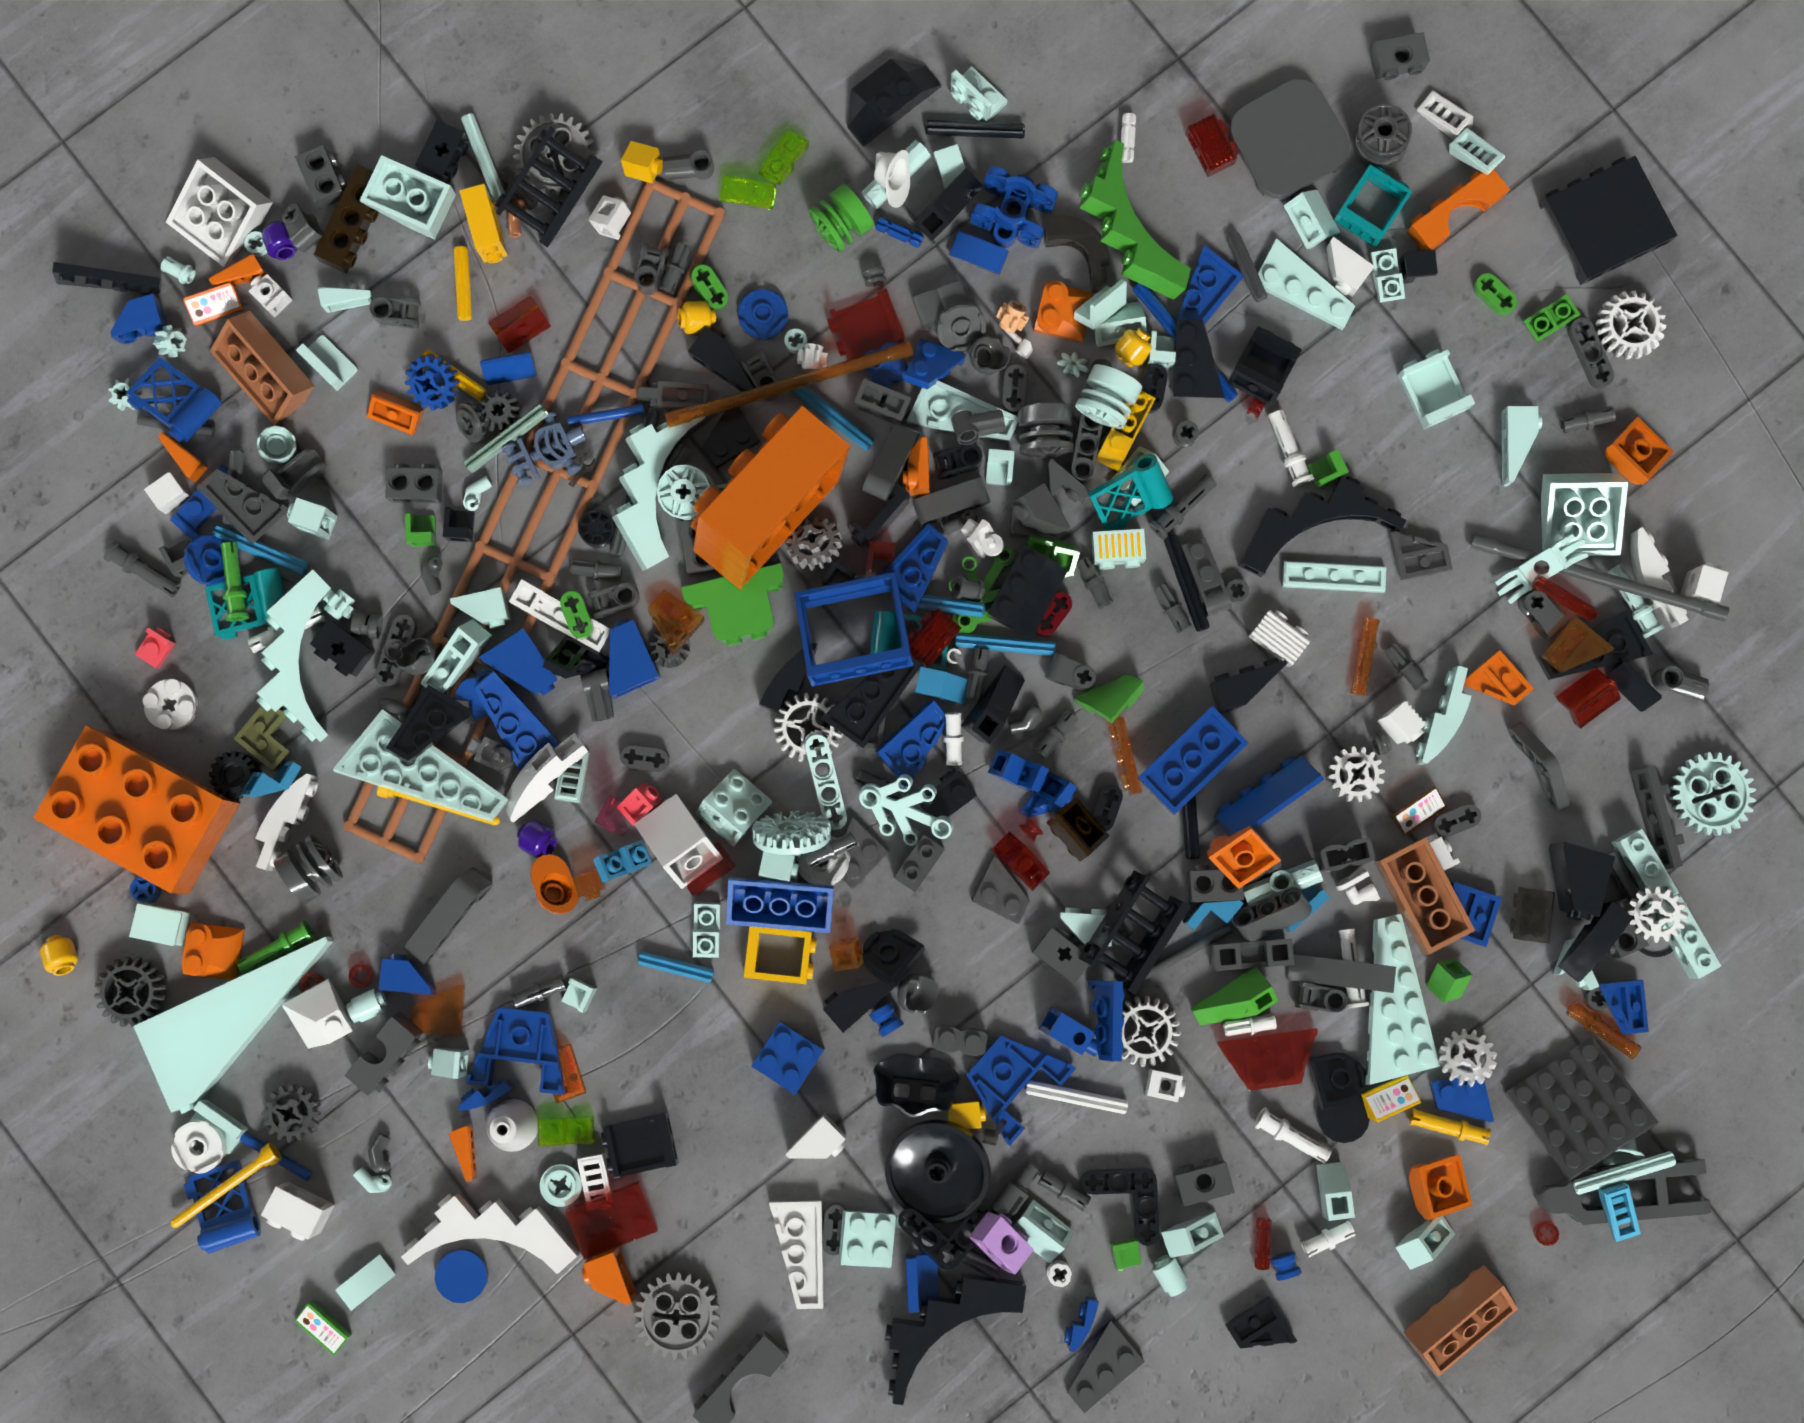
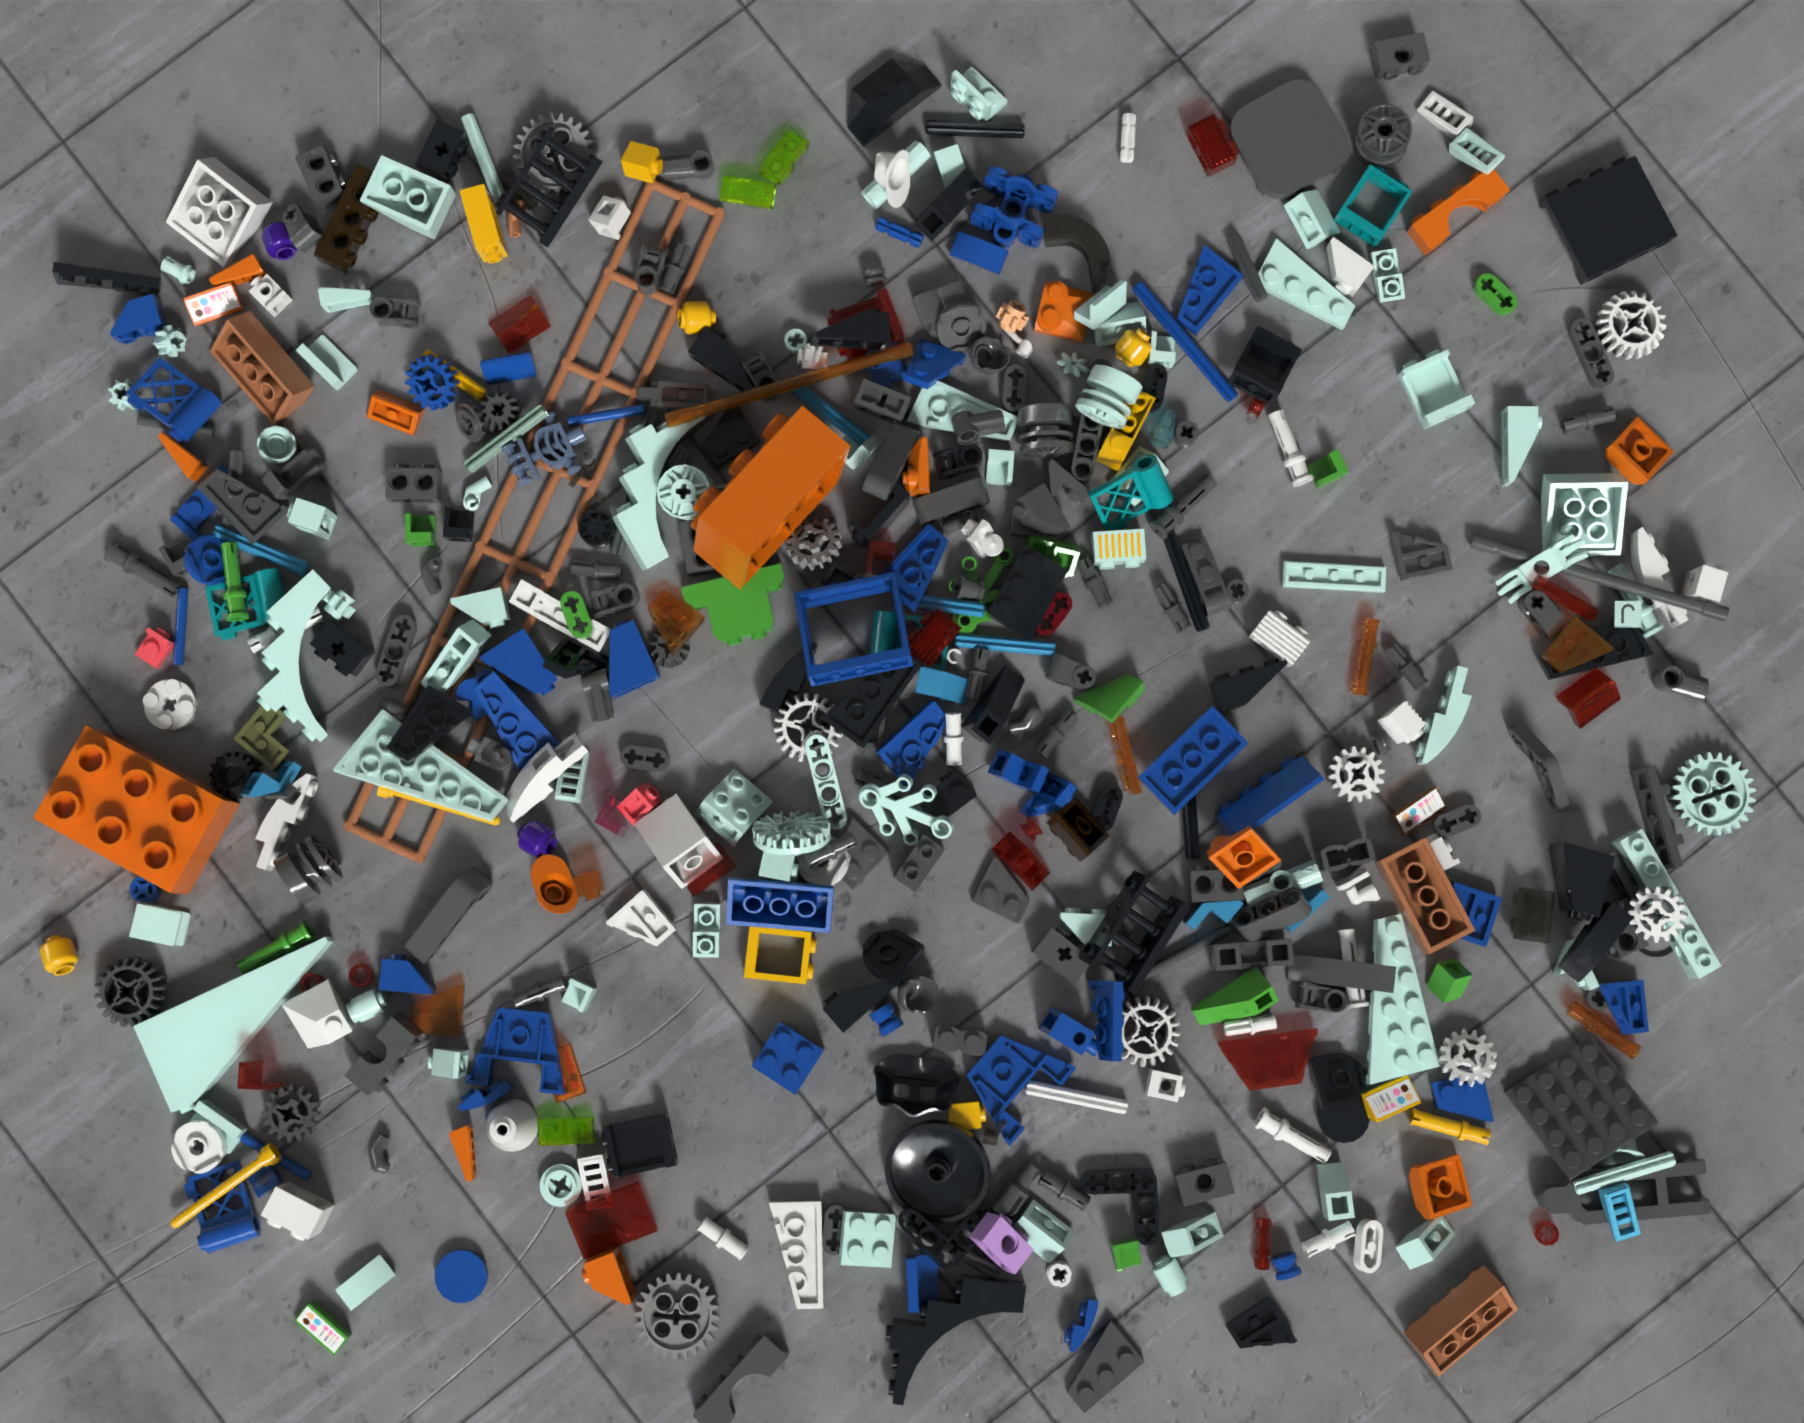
(166, 493): white panel -> none
(180, 628): none -> blue bar
(212, 951): orange slope -> none
(251, 1074): none -> clear red panel
(255, 236): light aqua bush -> none
(264, 1180): none -> blue slope
(289, 795): none -> dark grey hand
(366, 625): dark grey wheel -> none
(373, 1184): light aqua arm -> none
(417, 656): dark grey hair -> none
(459, 1221): white arch -> none
(462, 283): yellow axle -> none
(622, 861): dark azure slope -> none
(643, 919): none -> white wing
(675, 966): dark azure axle -> none
(713, 283): bright green beam -> none
(723, 1238): none -> white pin
(763, 314): blue tile -> none
(819, 1141): white slope -> none
(841, 959): clear orange plate -> none
(844, 215): bright green wheel -> none
(858, 454): none -> light aqua panel
(862, 331): none -> black slope
(1143, 257): bright green arch -> none
(1163, 430): none -> clear light blue cone
(1194, 364): black wing -> none
(1343, 504): black arch -> none
(1368, 1244): none -> white plate
(1418, 264): black panel -> none
(1499, 680): orange wing -> none
(1551, 318): bright green slope -> none
(1627, 614): none -> light aqua tile
(1634, 686): black slope -> none

